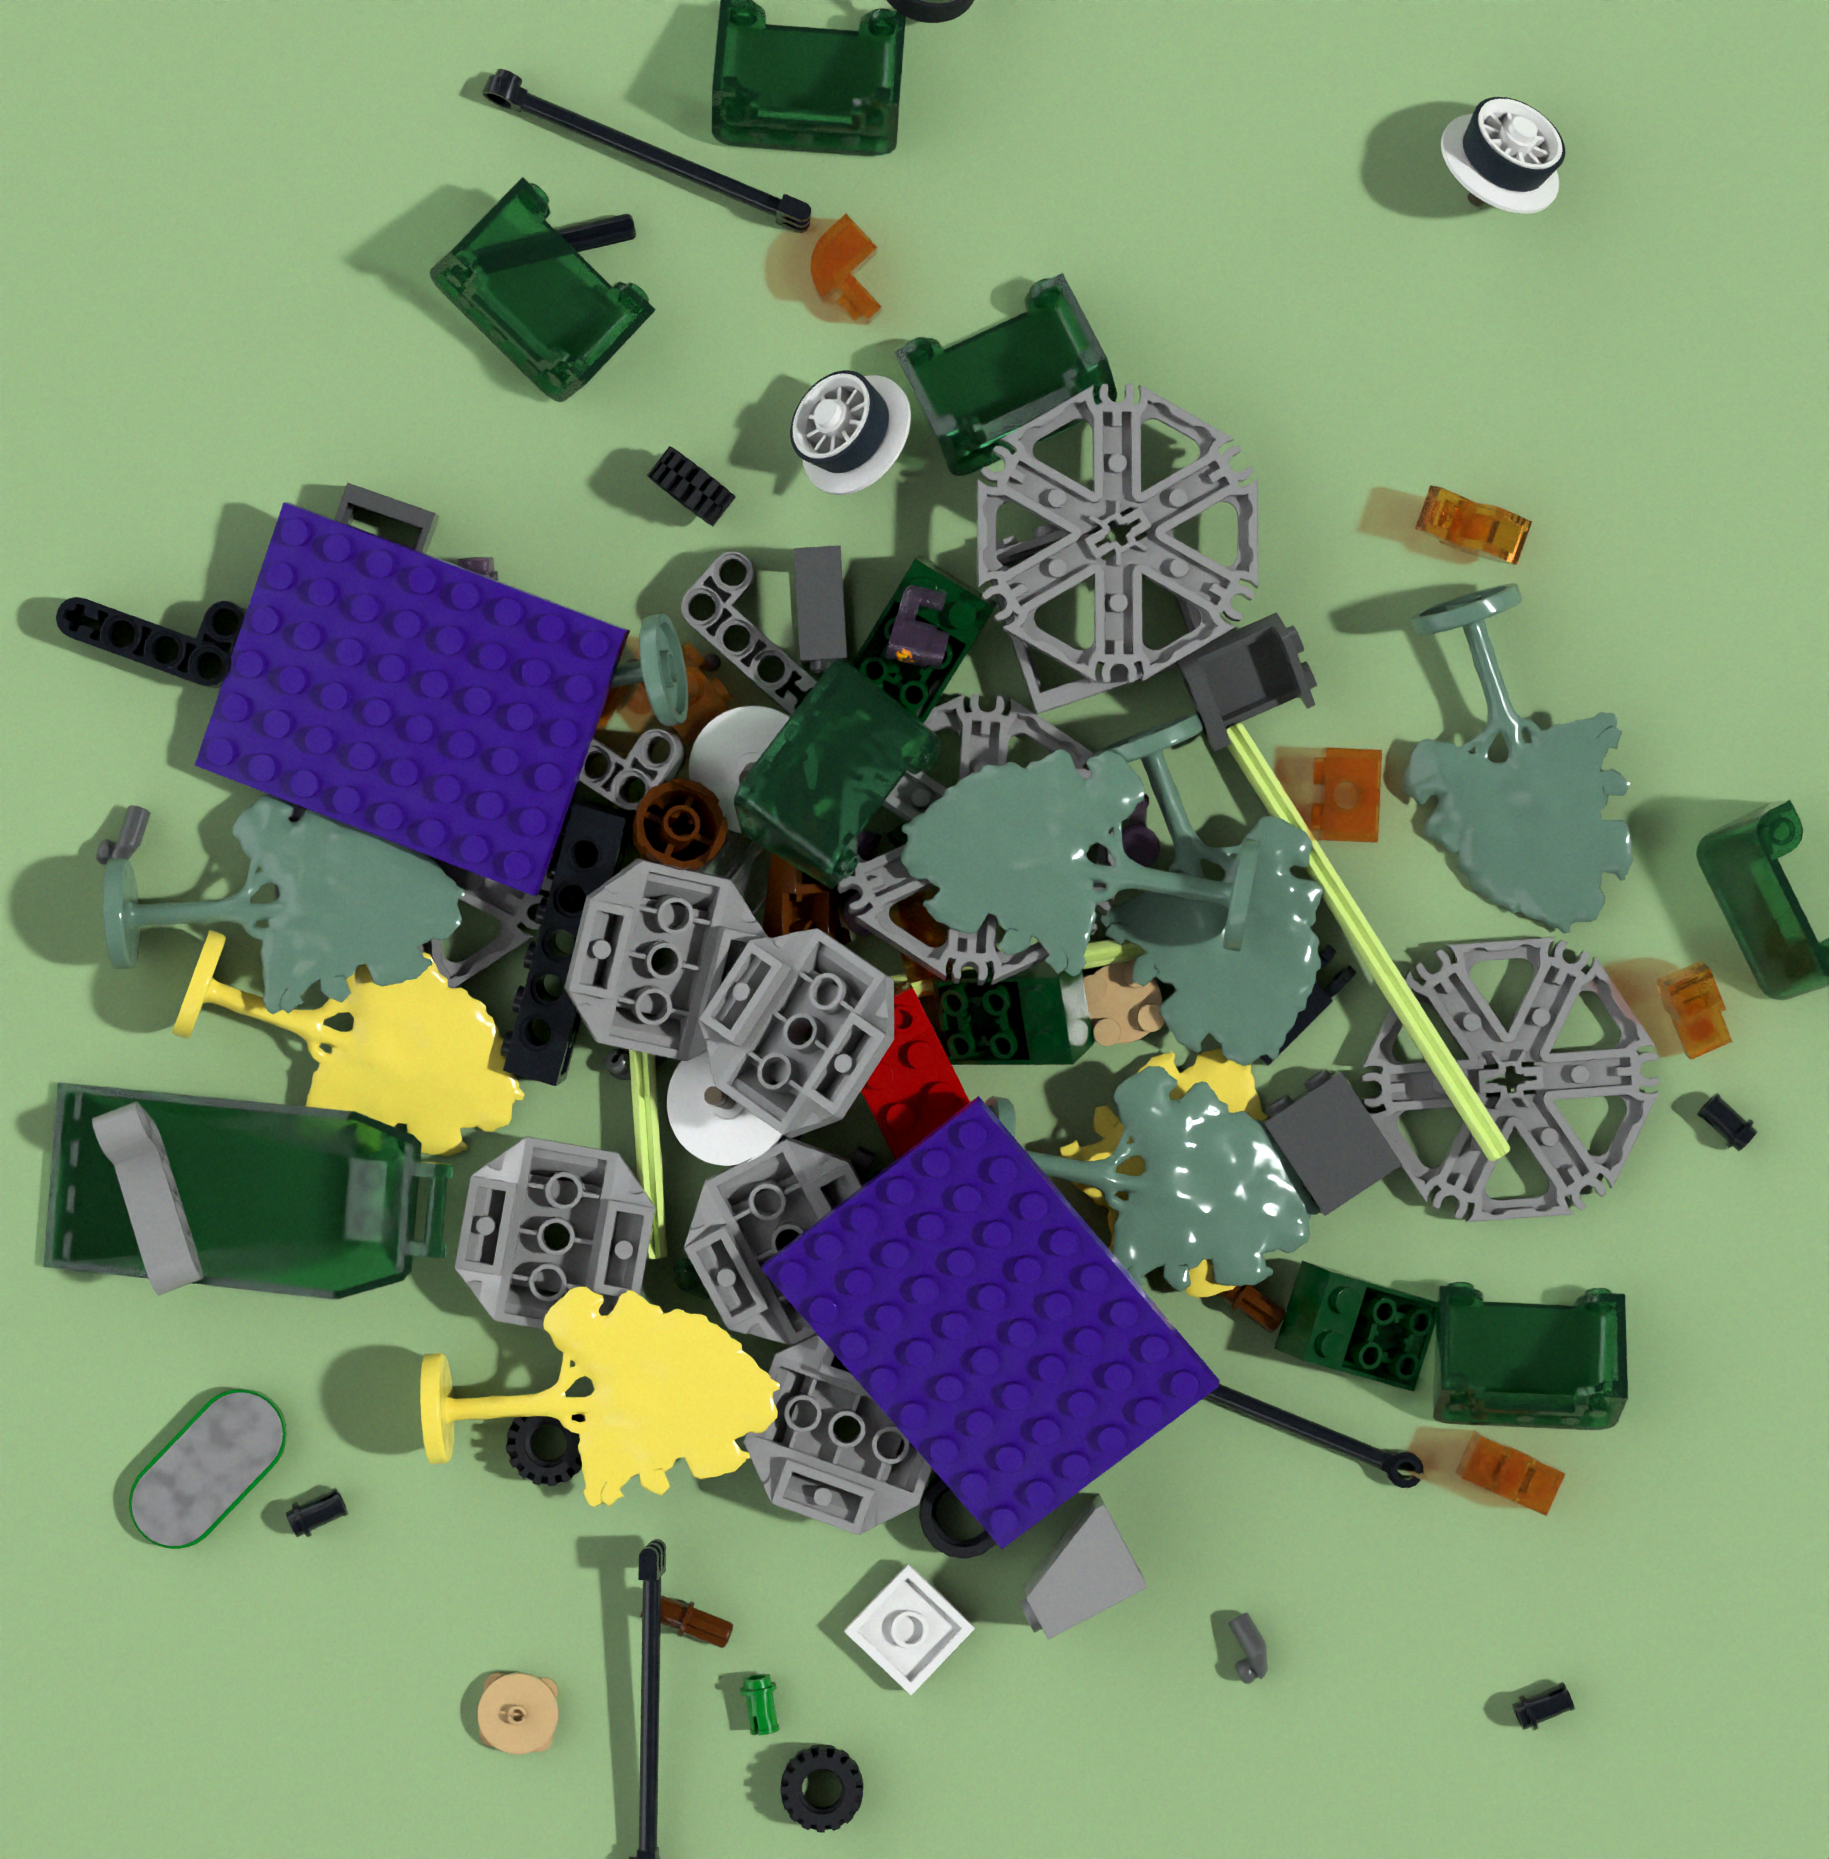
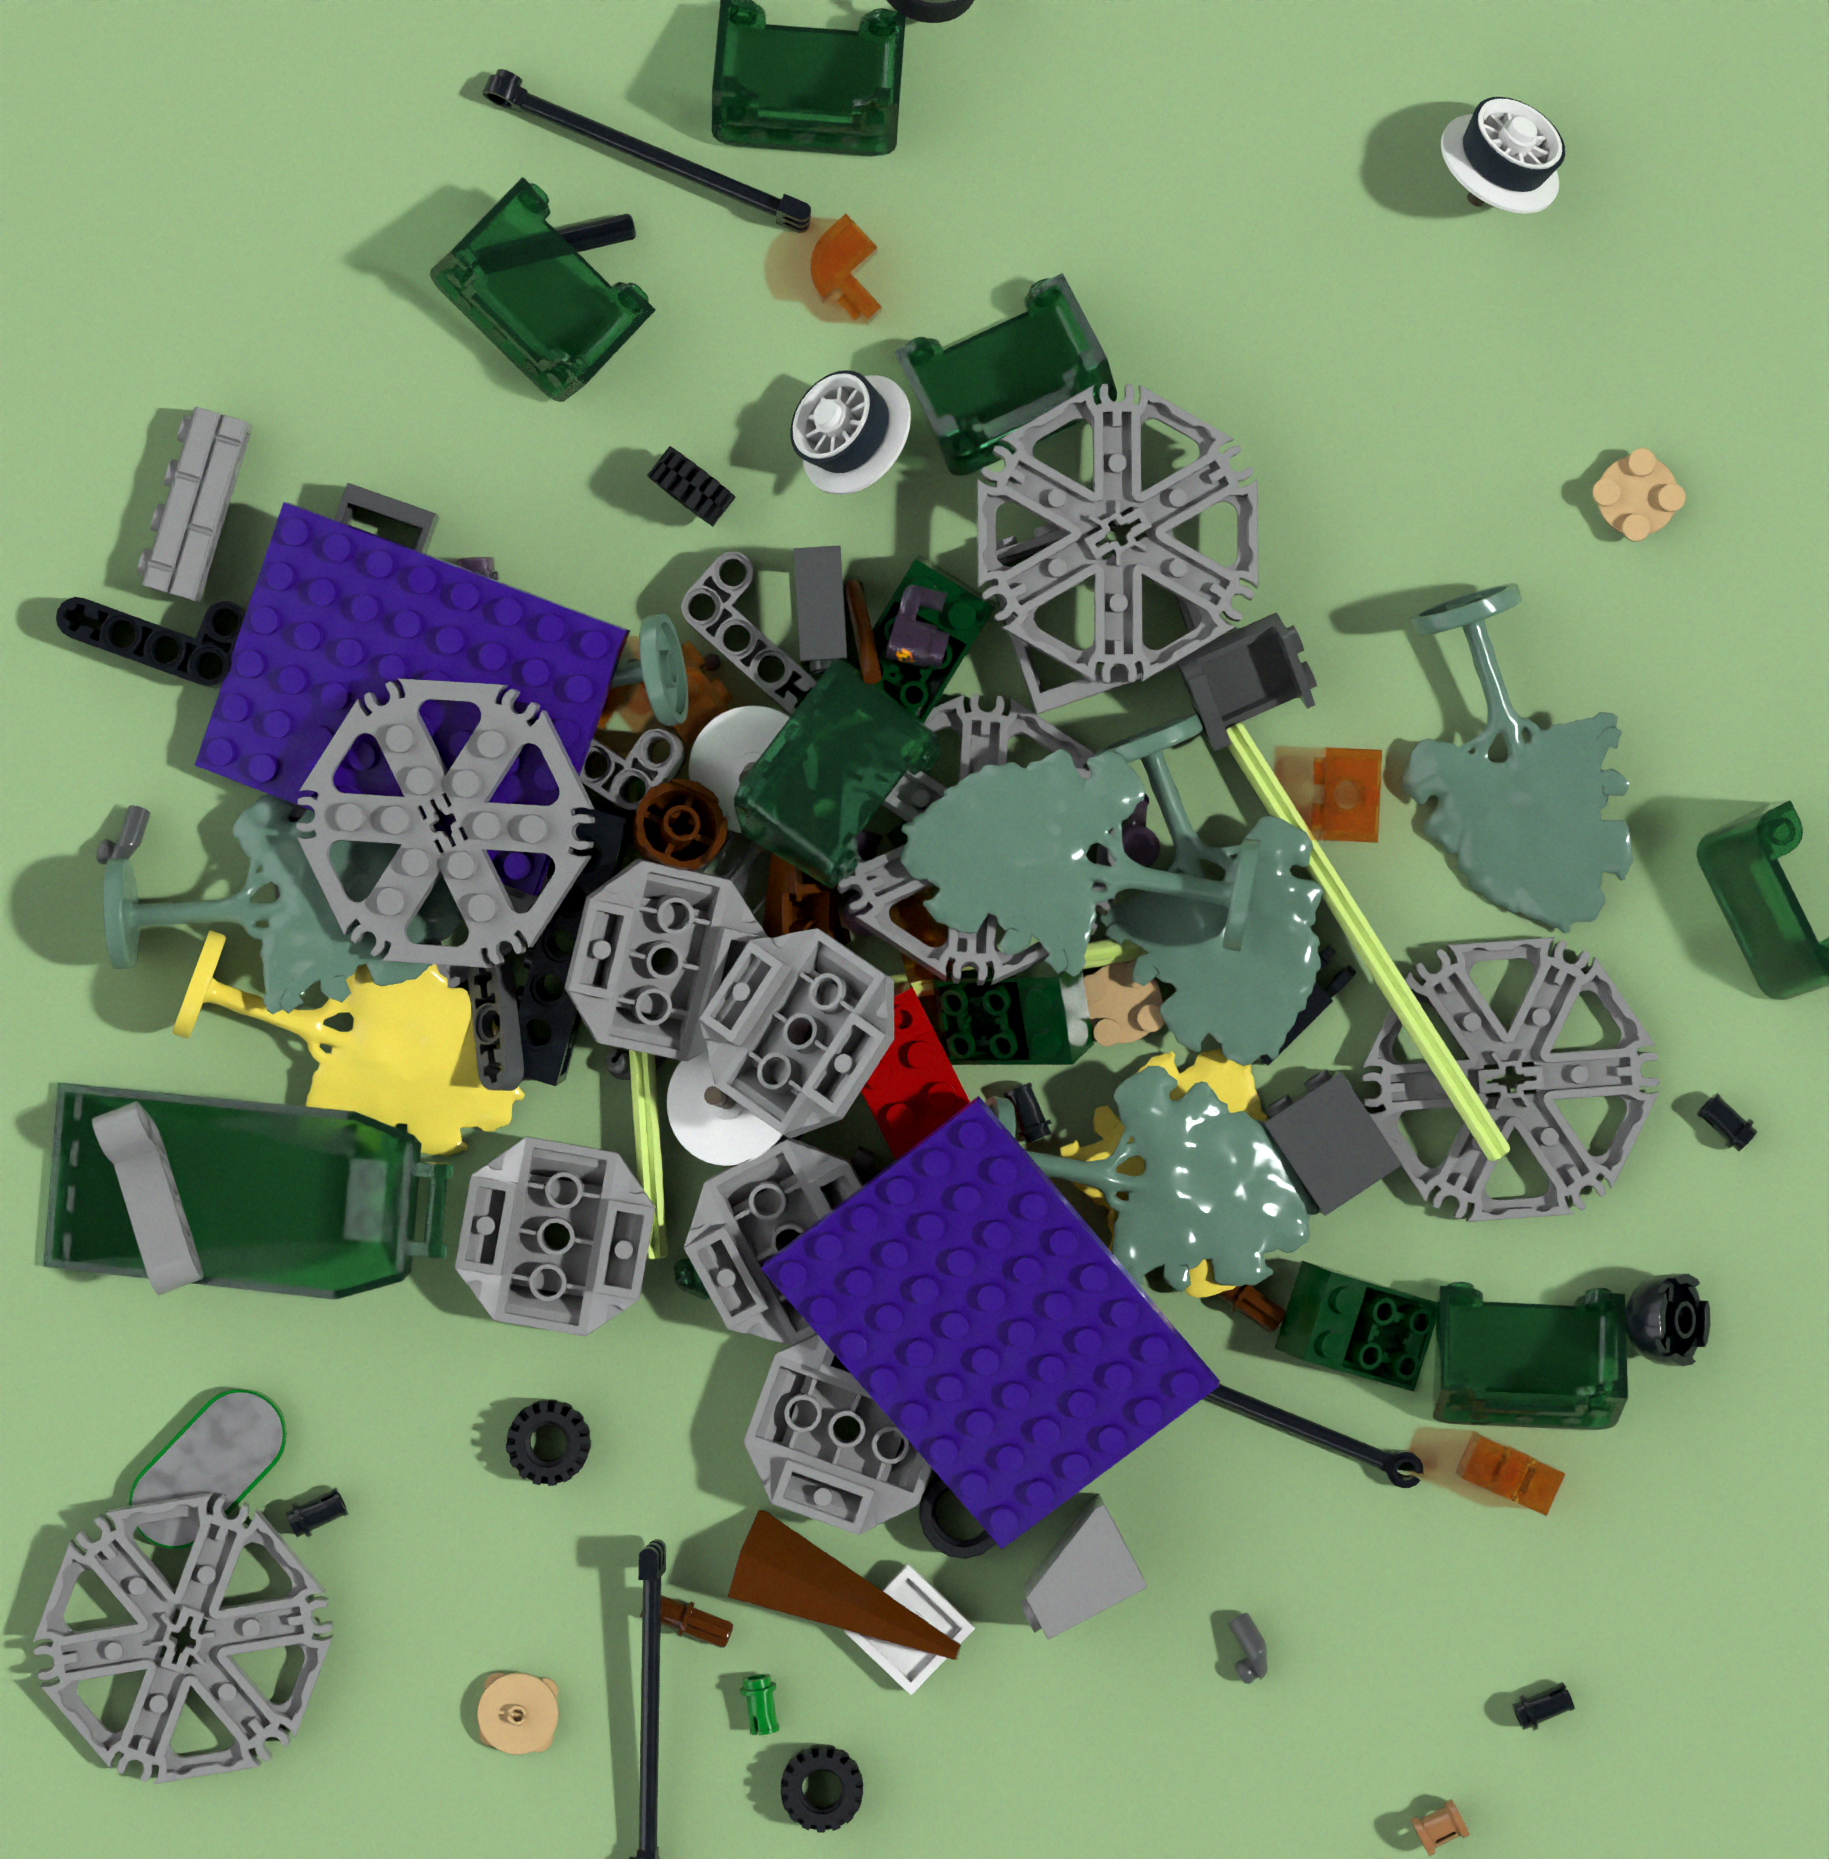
(140, 1643): none -> light grey plate
(195, 505): none -> light grey brick
(487, 824): none -> light grey plate
(510, 1055): none -> dark grey beam
(660, 1394): light yellow plant -> none
(800, 1579): none -> reddish brown wedge
(863, 632): none -> reddish brown bar
(1028, 1113): none -> black pin
(1440, 1827): none -> medium nougat bush
(1473, 526): clear orange brick -> none
(1638, 495): none -> tan piece
(1668, 1319): none -> black cylinder
(1695, 1008): clear orange brick -> none

